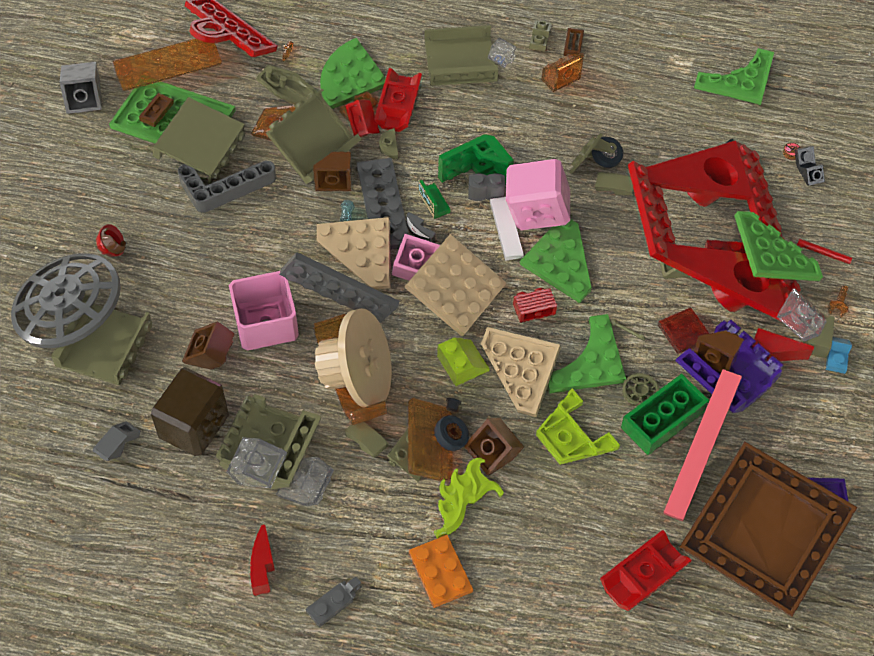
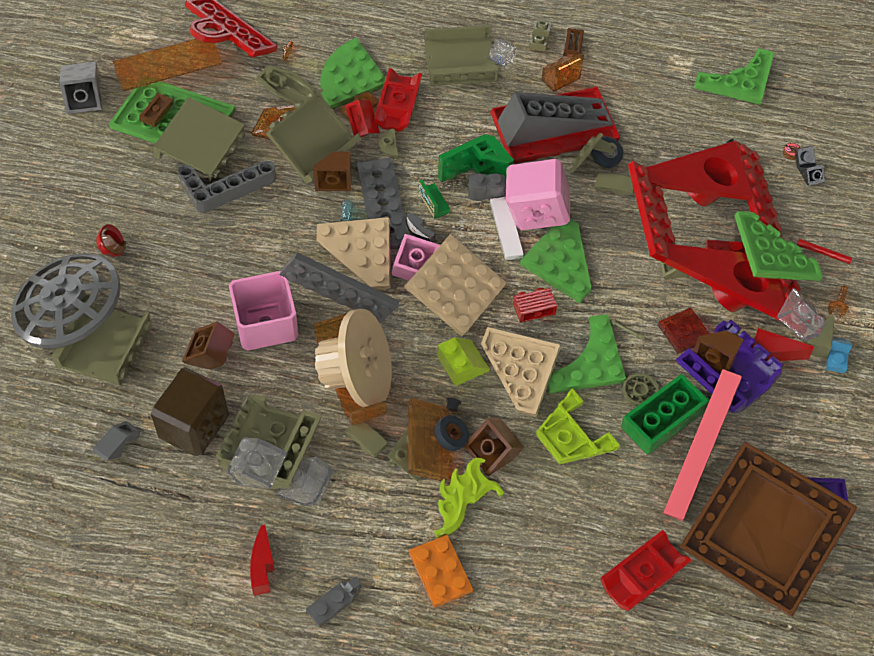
(551, 124): none -> dark grey piece

